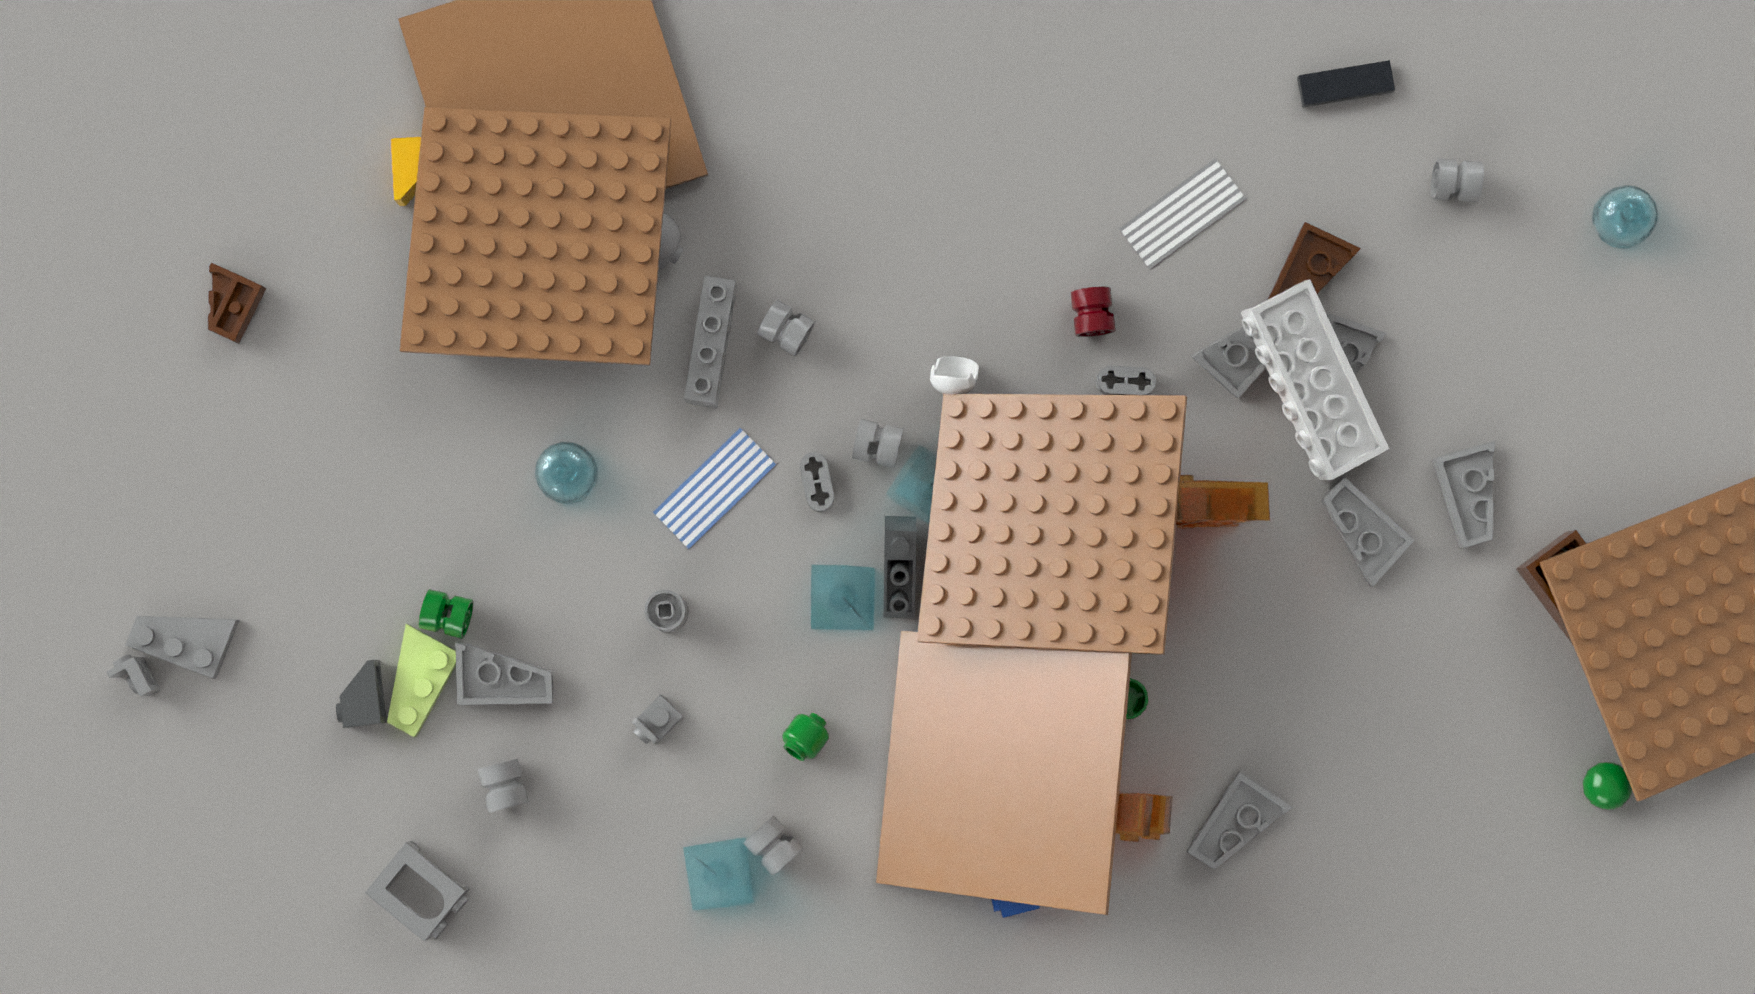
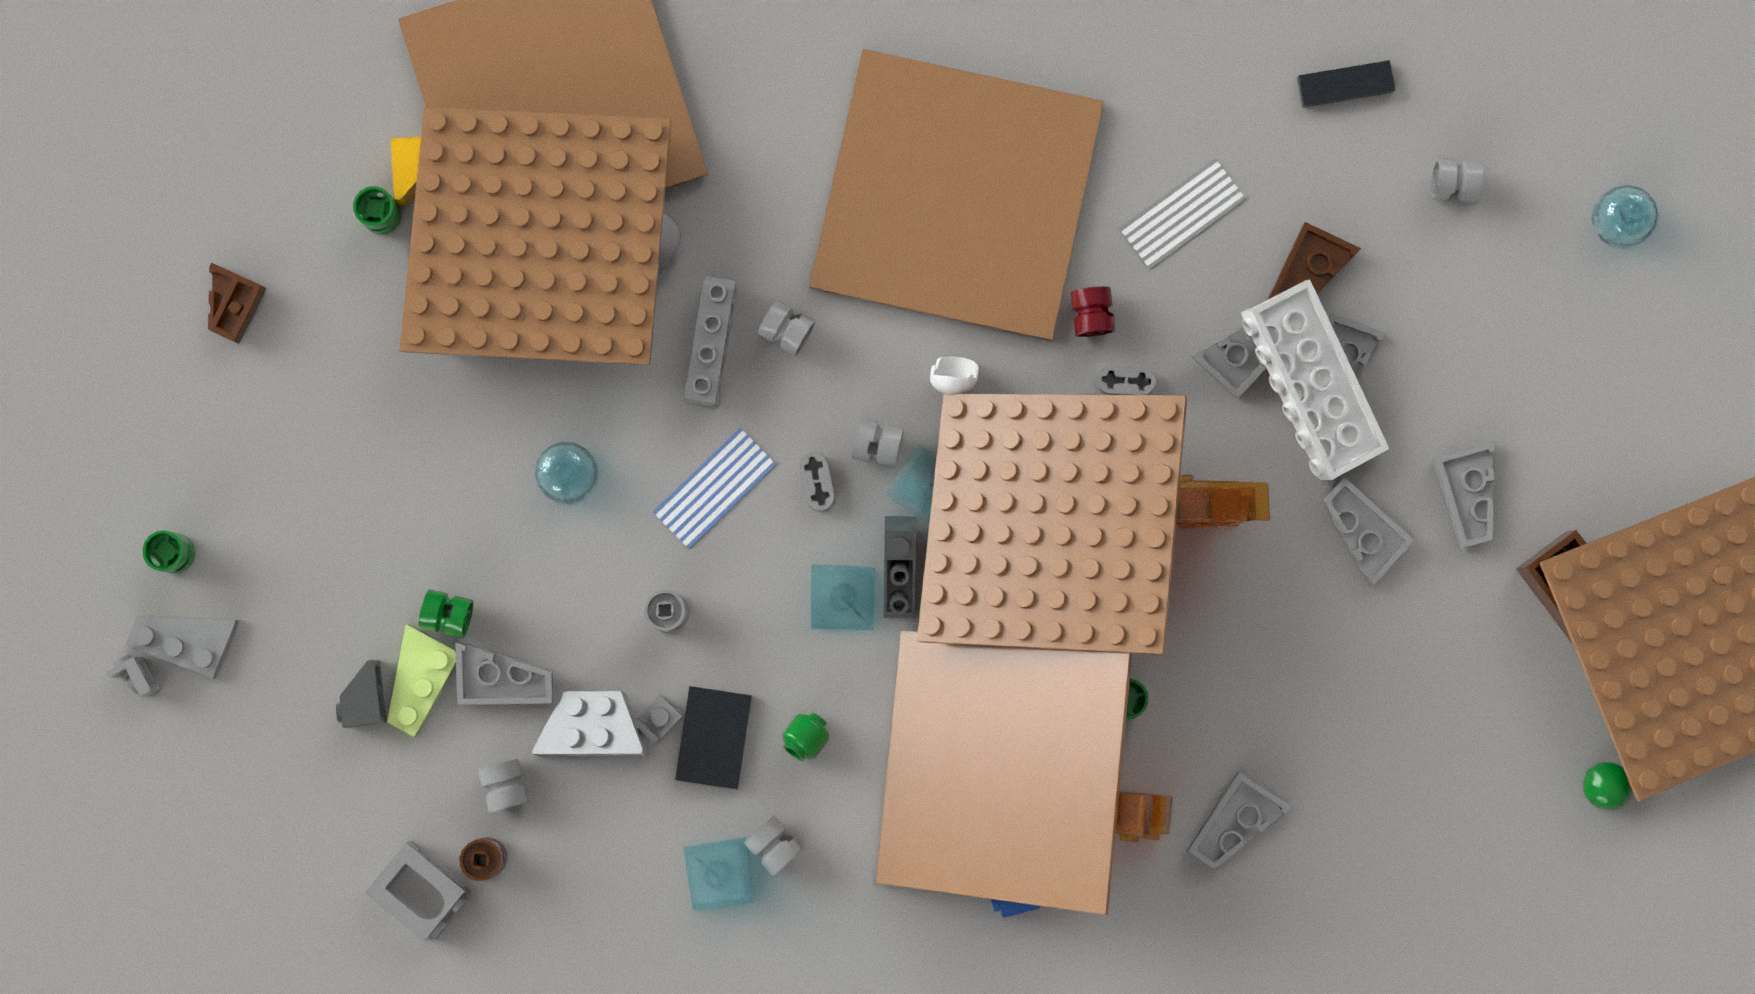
(168, 552): none -> green wheel
(377, 210): none -> green wheel
(483, 859): none -> reddish brown wheel
(591, 726): none -> wing
(713, 737): none -> black tile
(956, 194): none -> medium nougat baseplate

